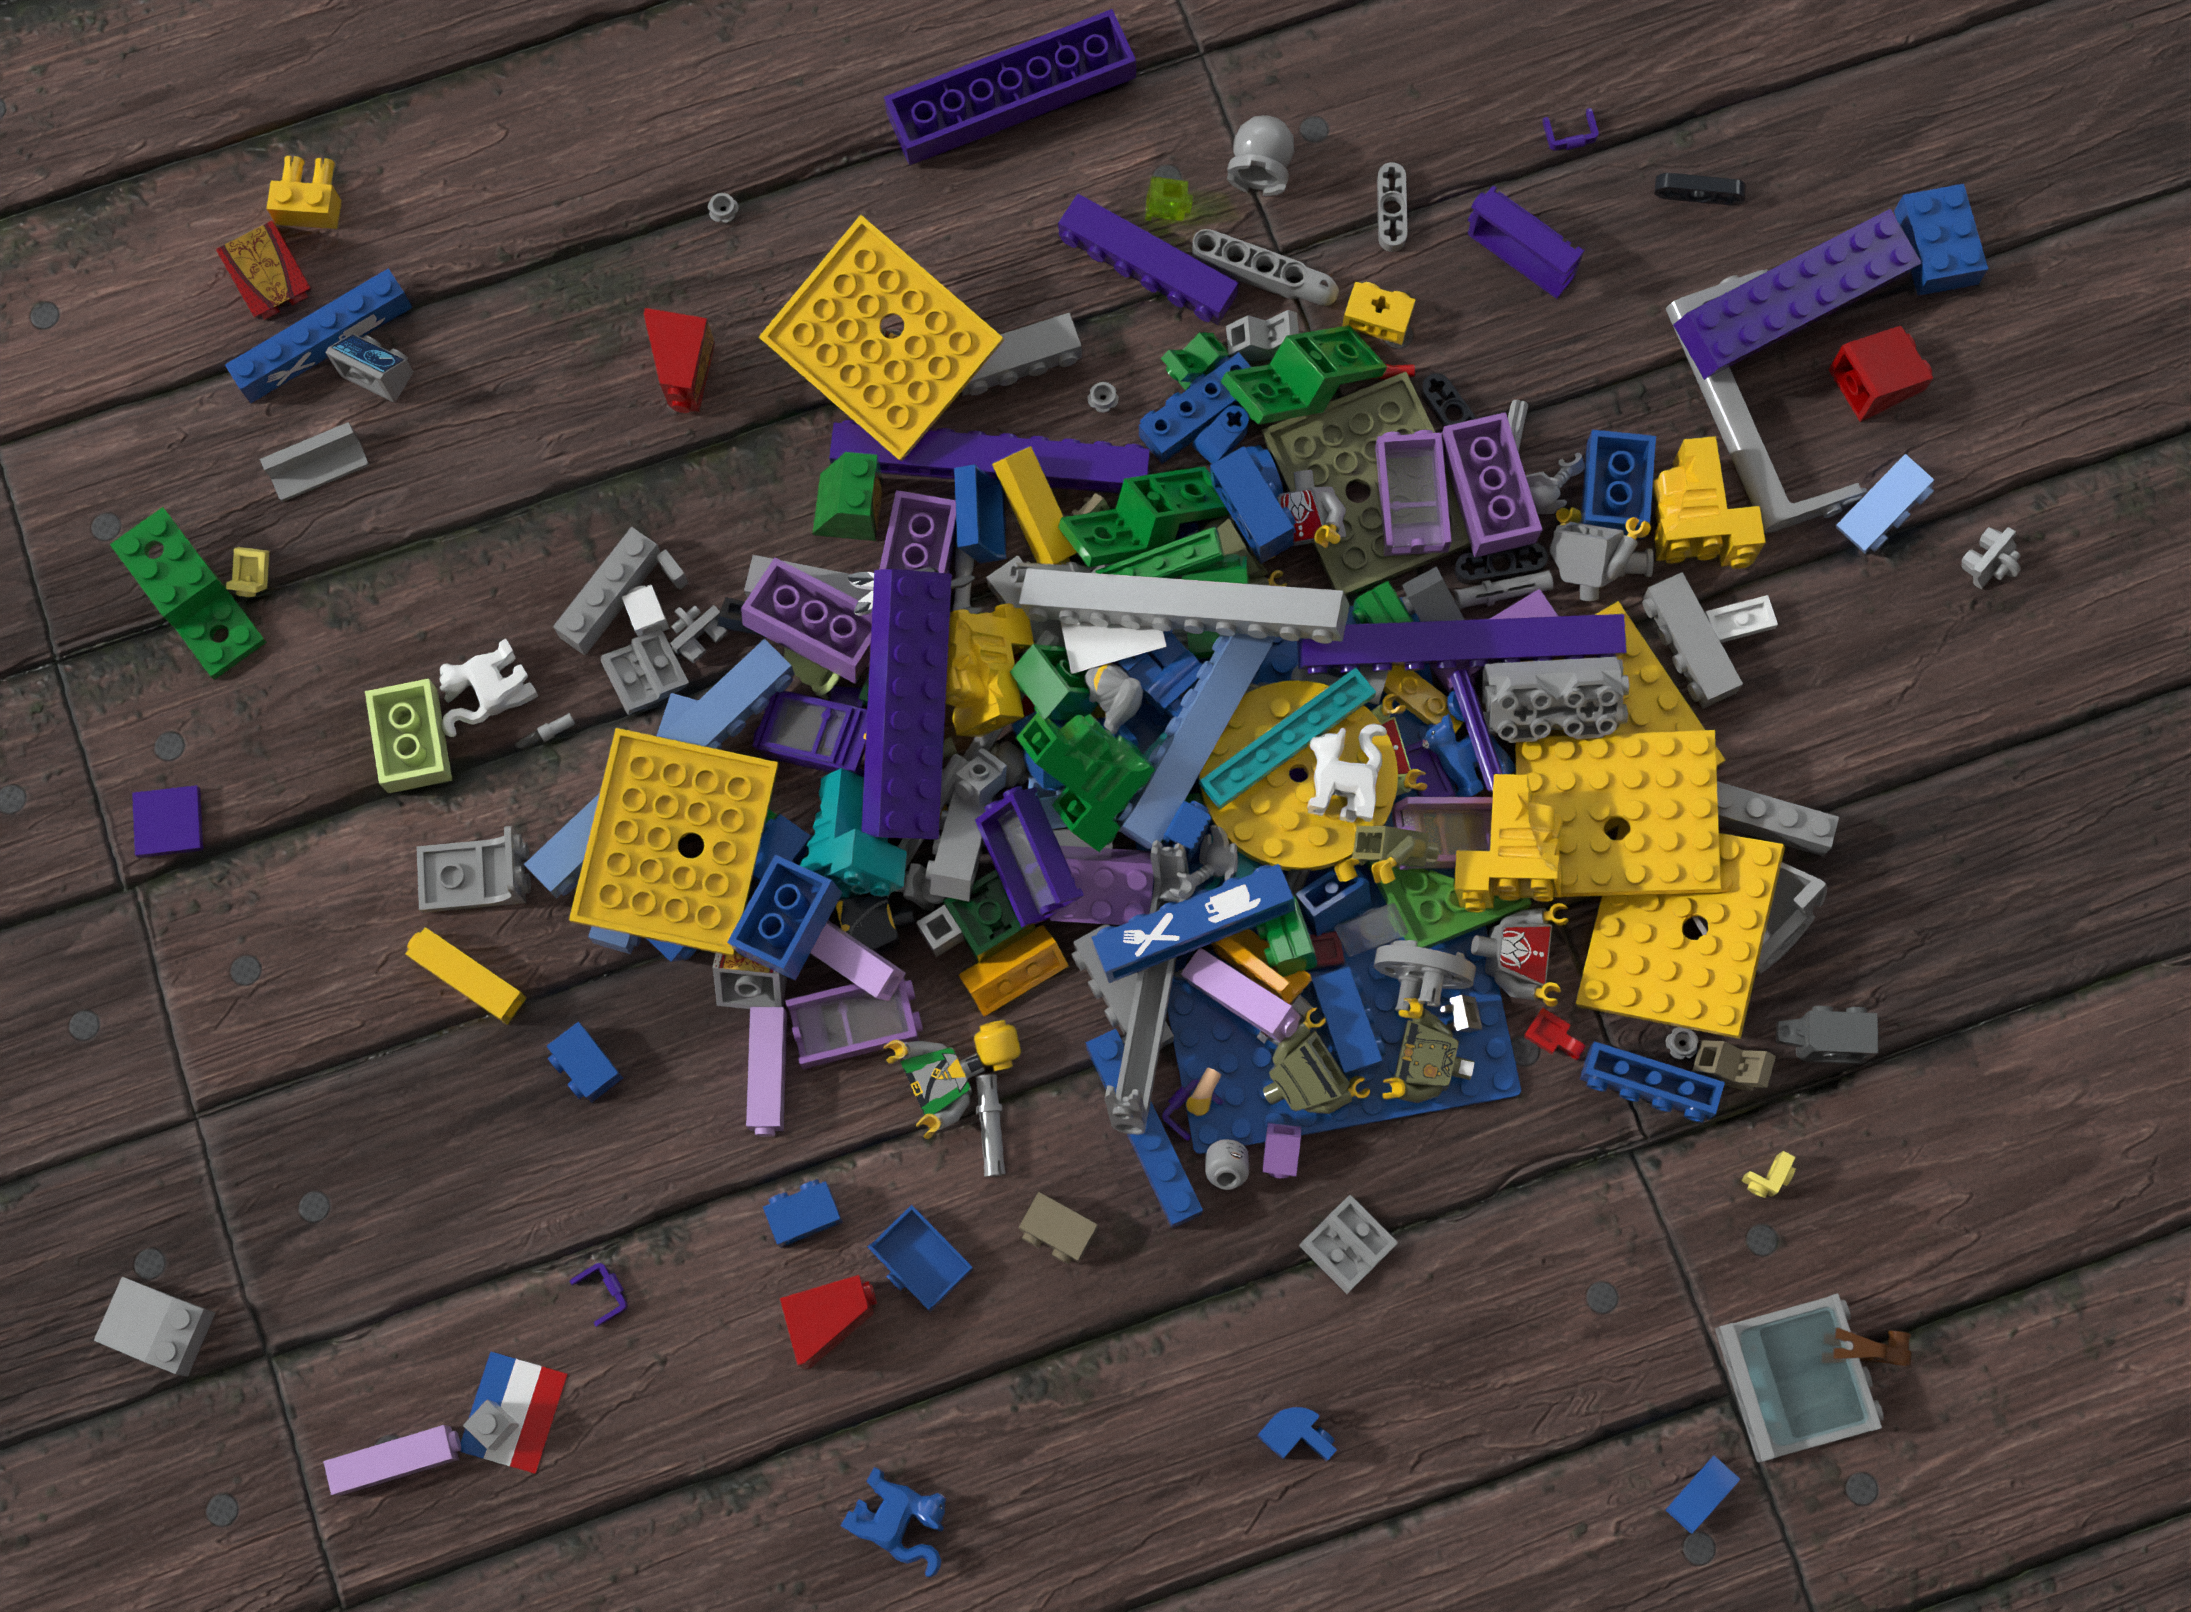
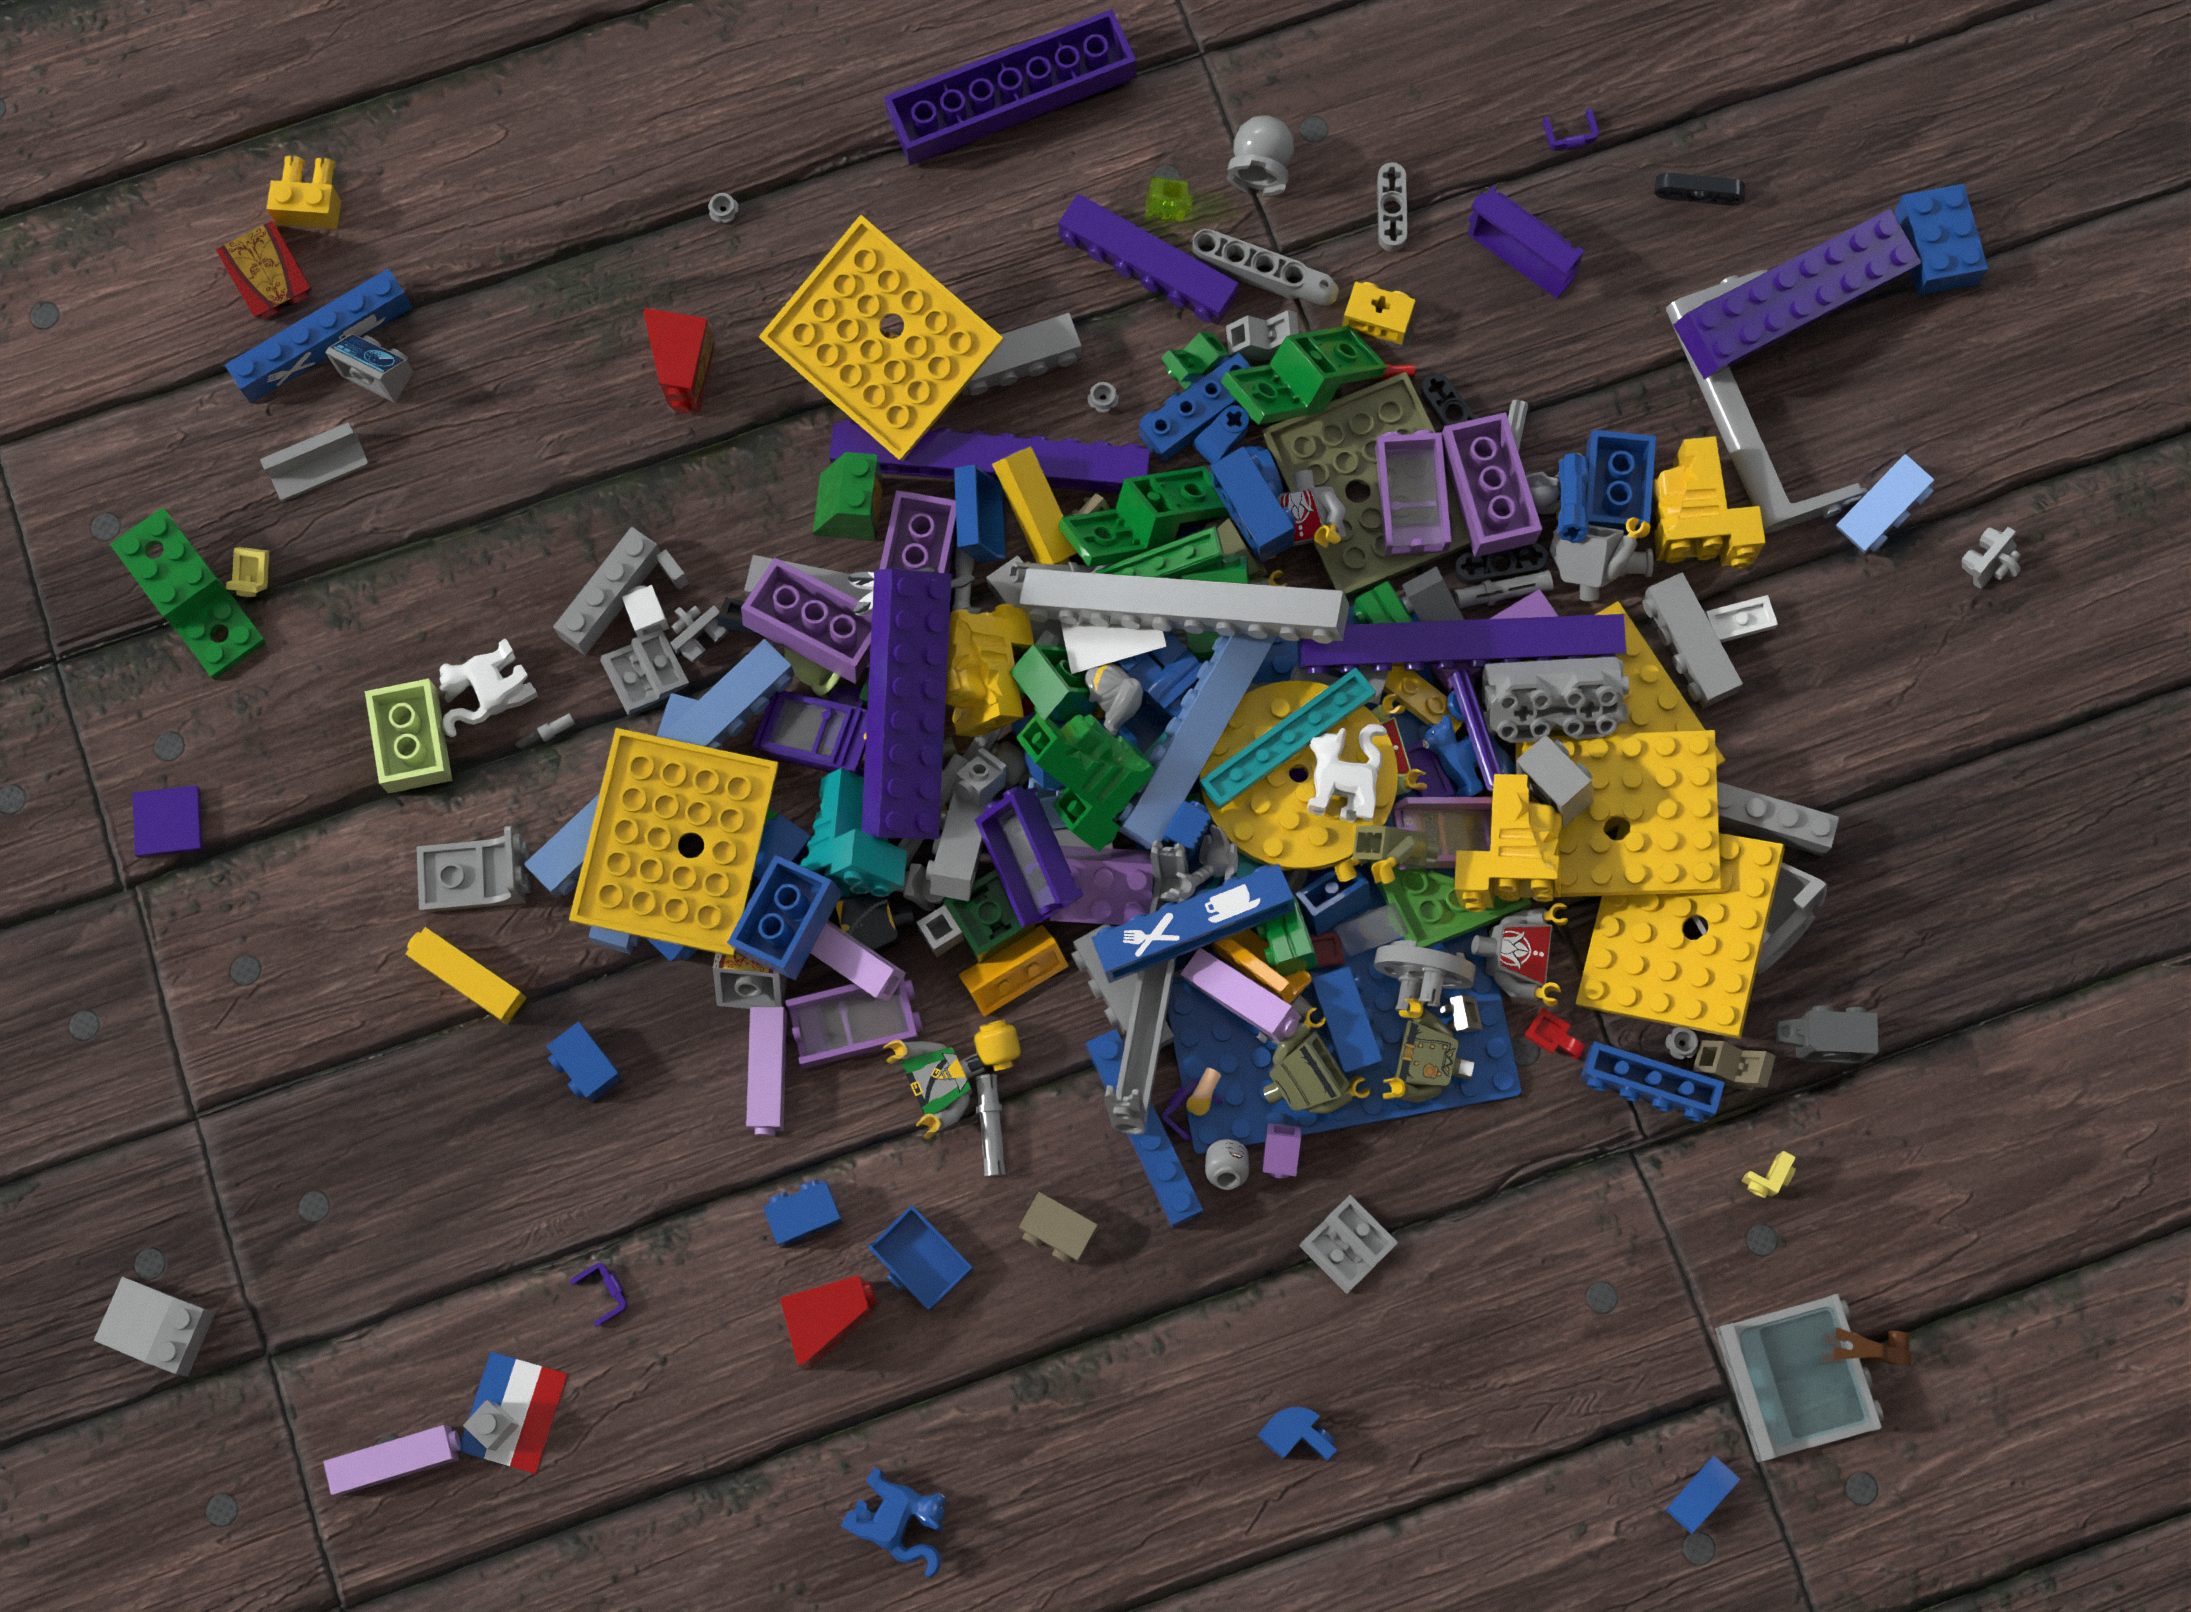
(1556, 778): none -> light grey brick
(1573, 513): none -> blue axle
(1880, 371): red slope -> none

